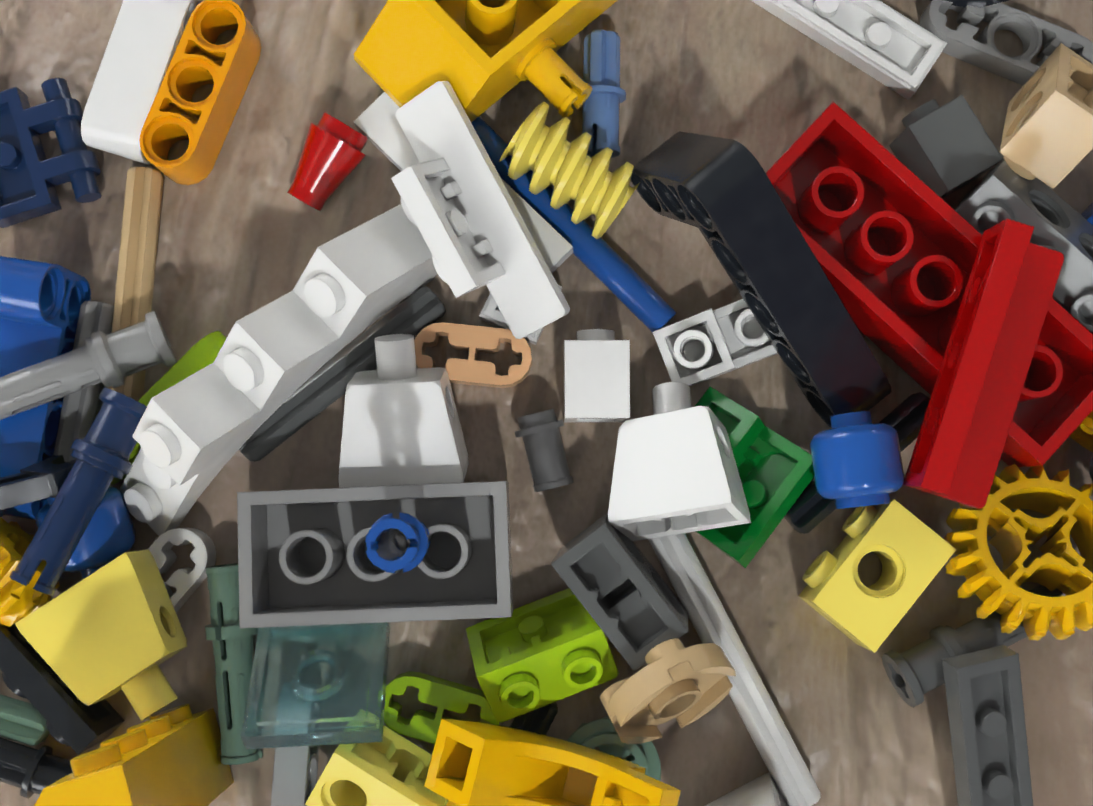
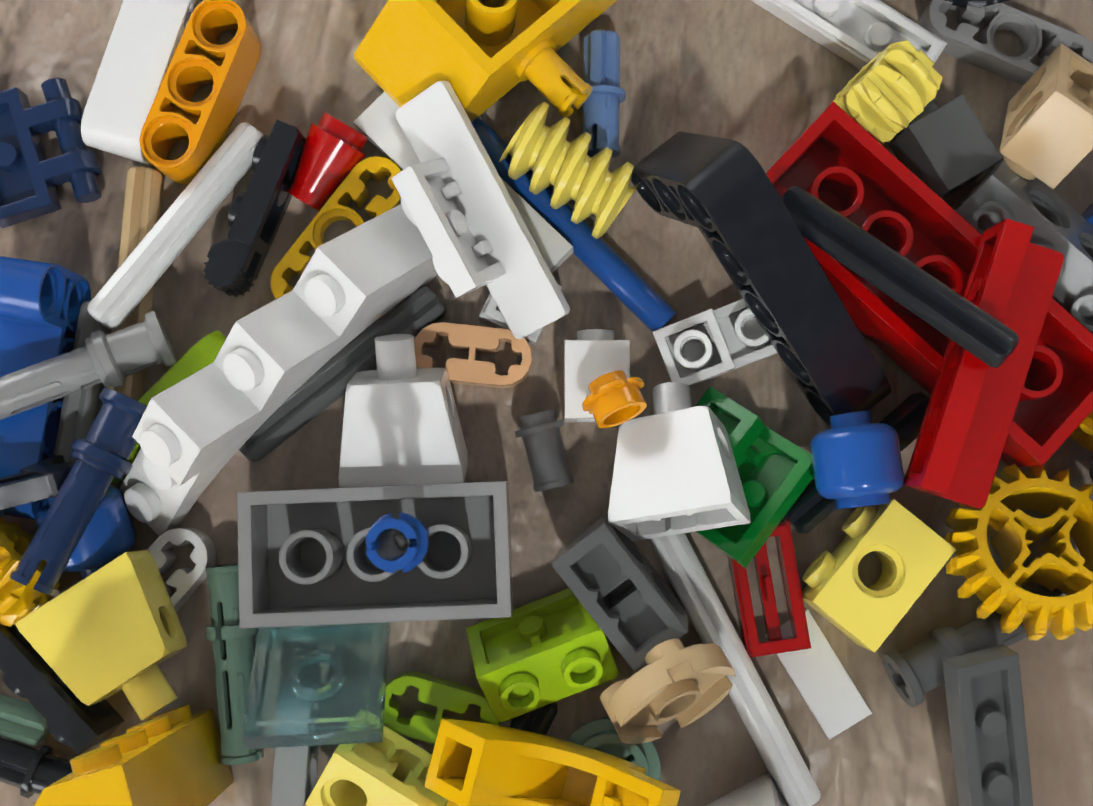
(175, 228): none -> white axle
(257, 213): none -> black hinge
(336, 210): none -> yellow beam
(614, 399): none -> light orange plate
(775, 643): none -> red tile
(823, 681): none -> white sticker
(890, 90): none -> light yellow gear
(901, 279): none -> black axle

